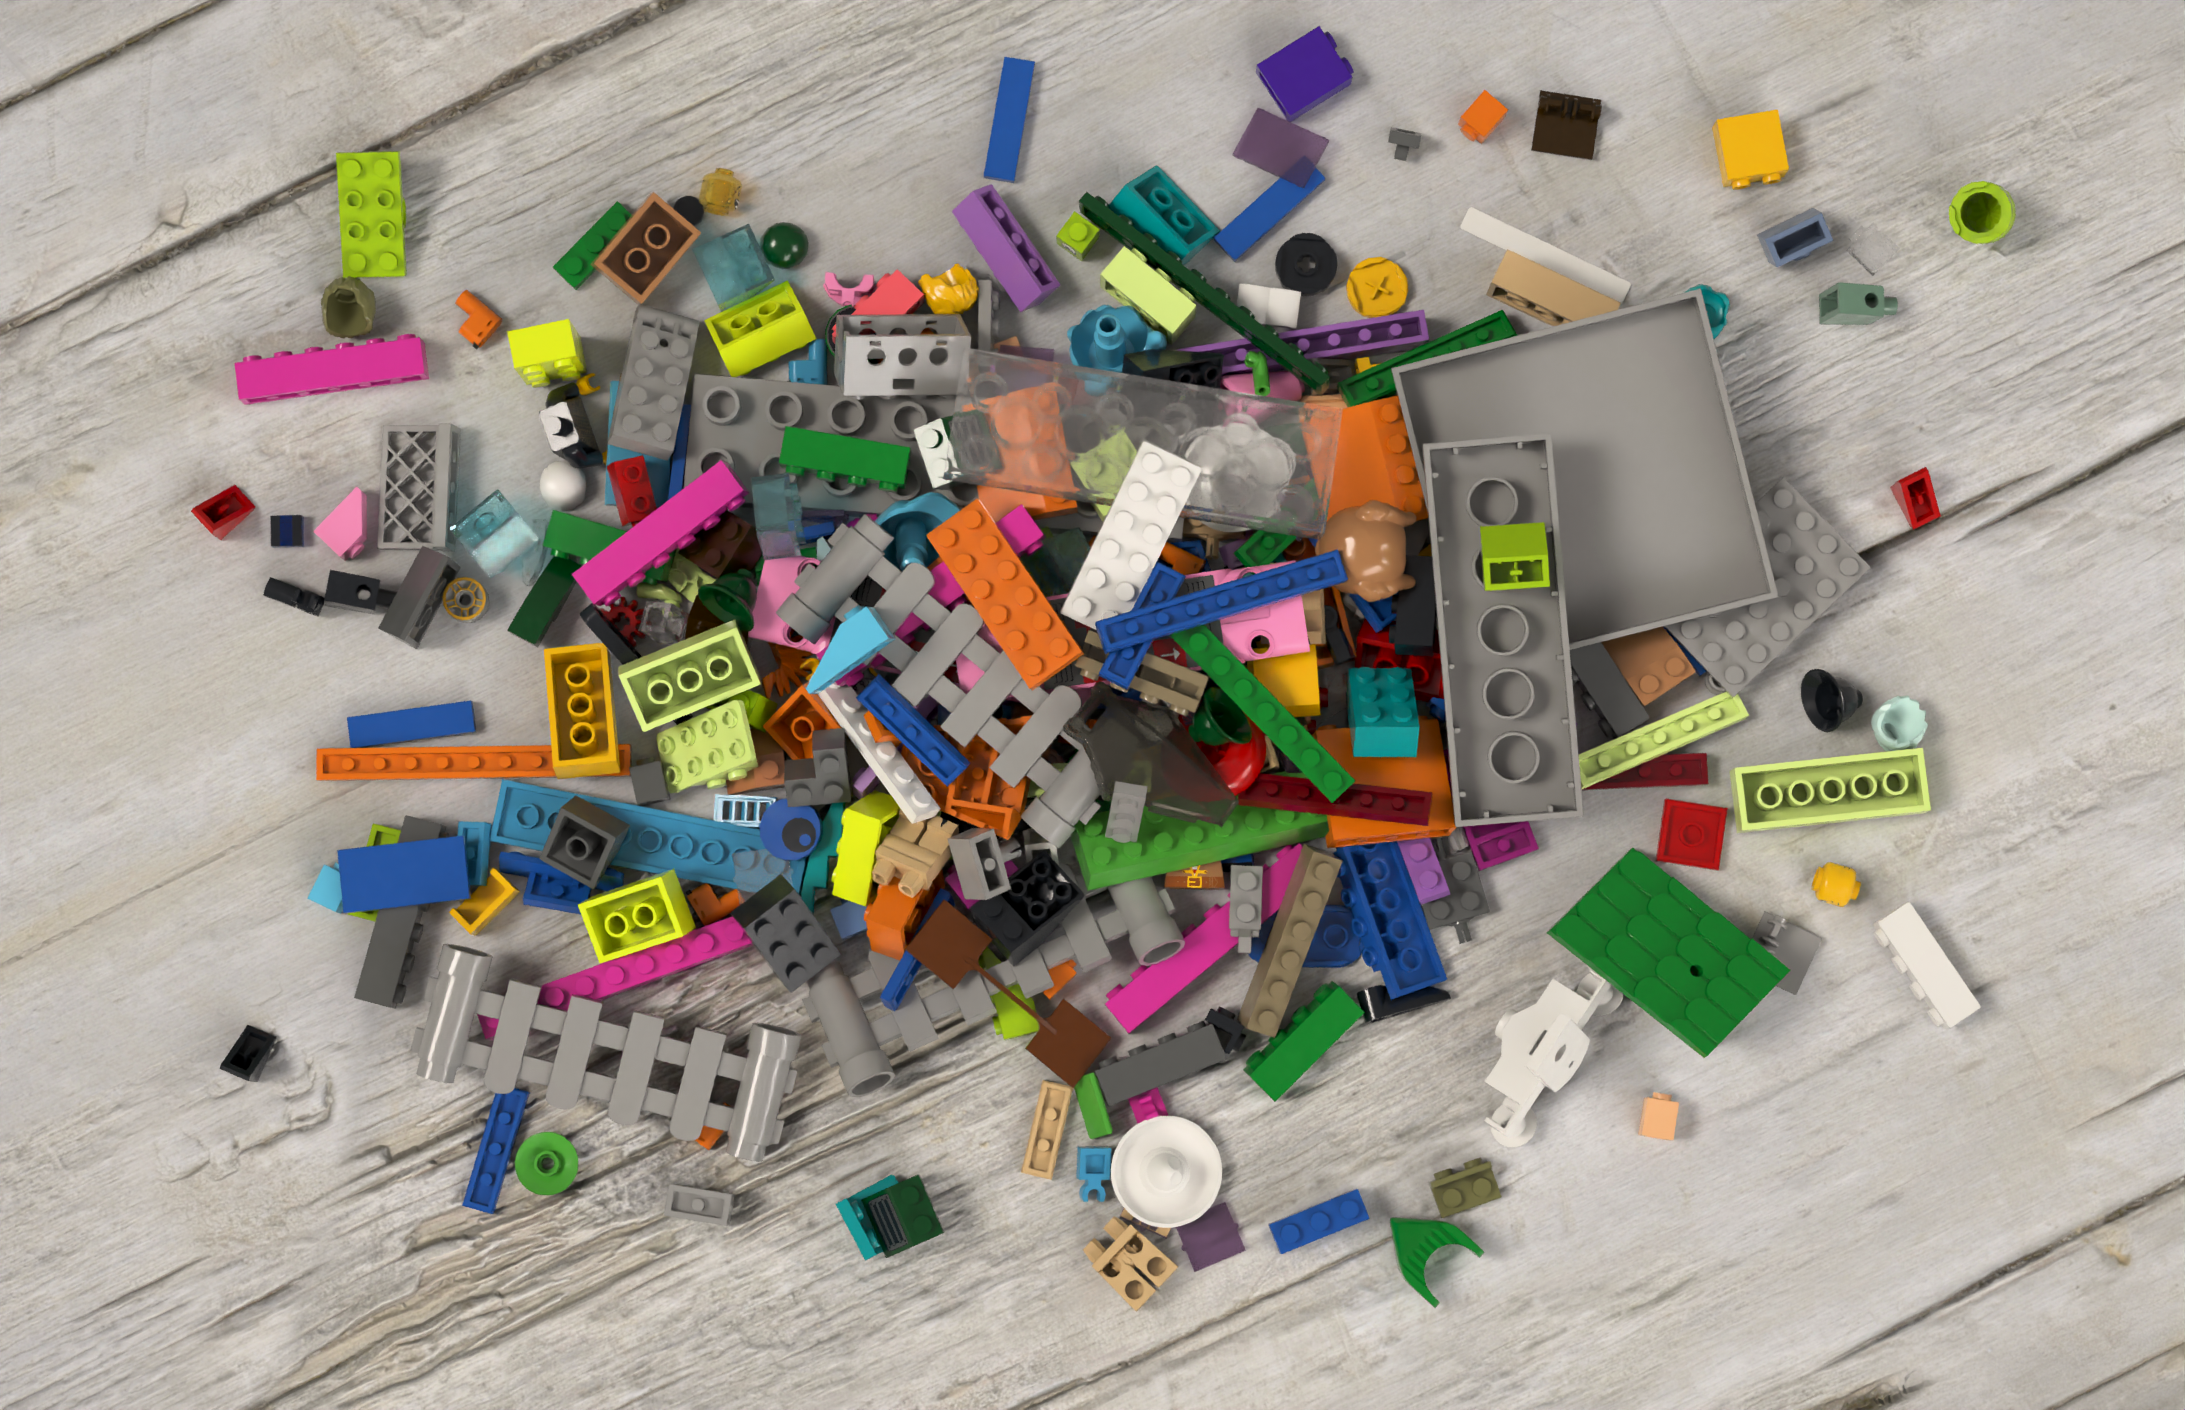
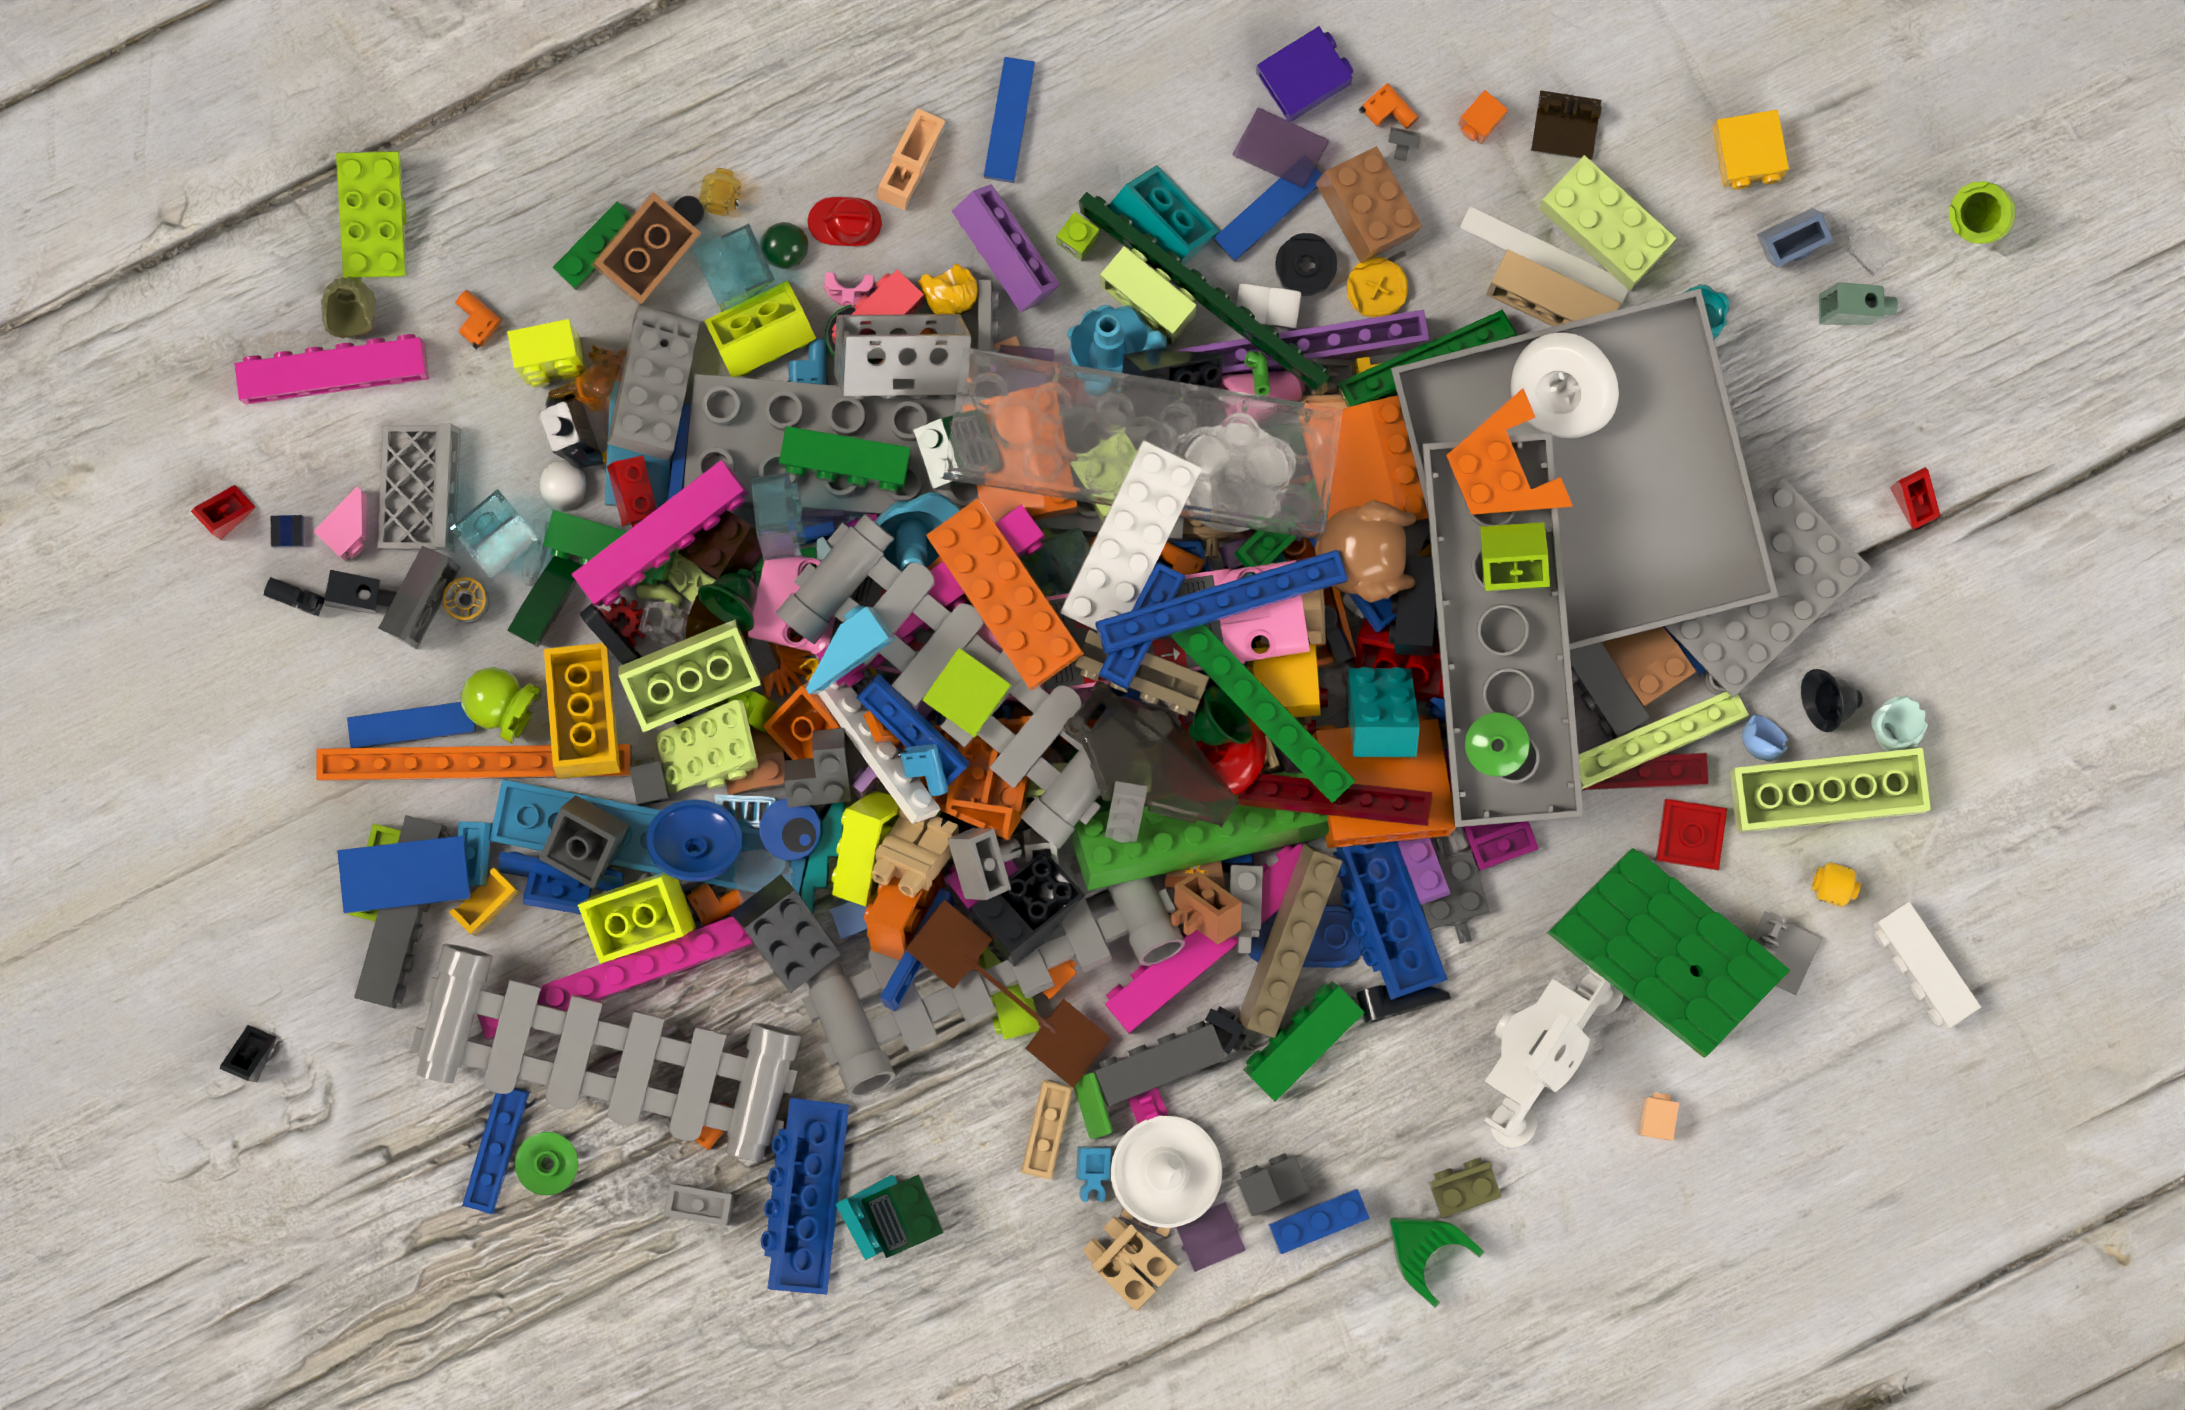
(328, 889): medium azure brick -> none
(497, 701): none -> lime tile
(595, 383): none -> clear orange animal
(694, 827): none -> blue dish
(804, 1196): none -> blue plate
(844, 221): none -> red piece
(910, 159): none -> light nougat slope
(926, 762): none -> dark azure piece
(967, 692): none -> lime tile
(1206, 908): none -> nougat brick
(1271, 1185): none -> dark grey brick
(1368, 204): none -> medium nougat brick
(1387, 103): none -> orange piece
(1491, 471): none -> orange wing
(1493, 727): none -> bright green dish
(1566, 385): none -> white hat
(1607, 223): none -> yellowish green brick
(1764, 739): none -> light blue hair

